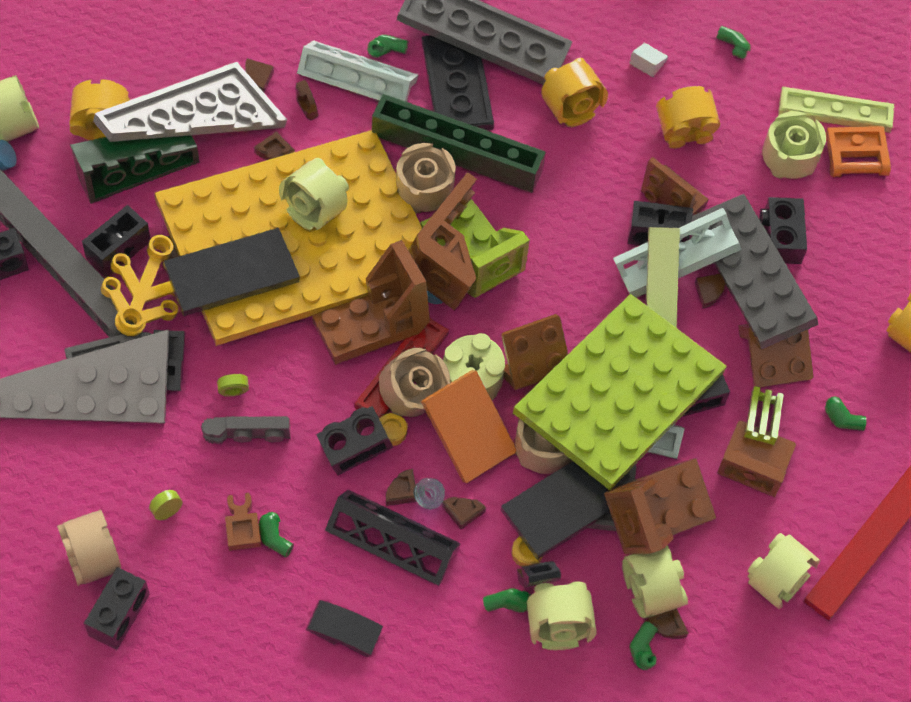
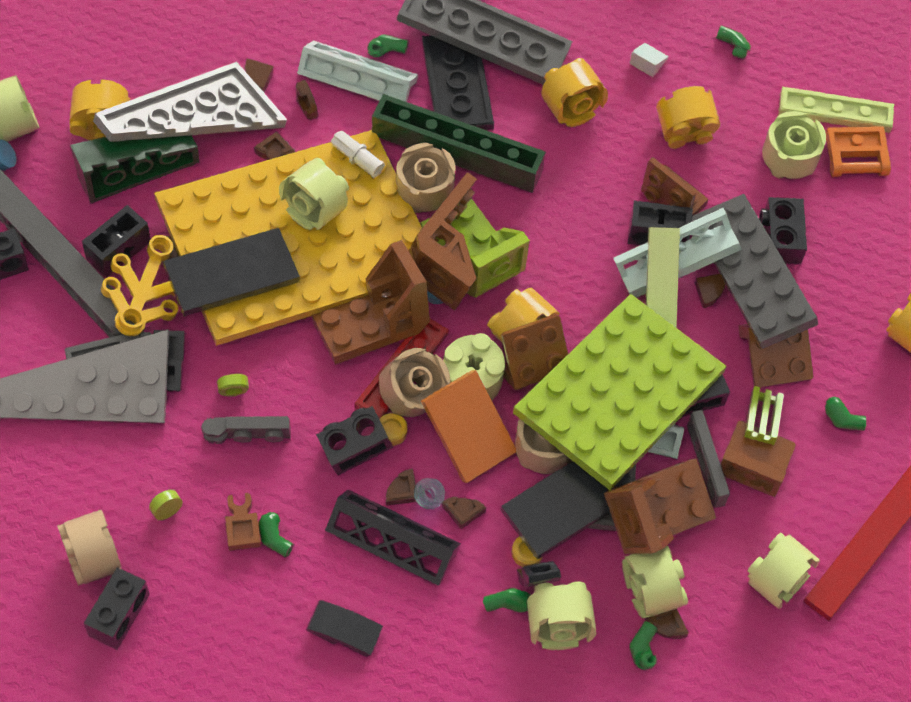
(358, 154): none -> white axle
(520, 310): none -> yellow brick
(708, 459): none -> dark grey tile

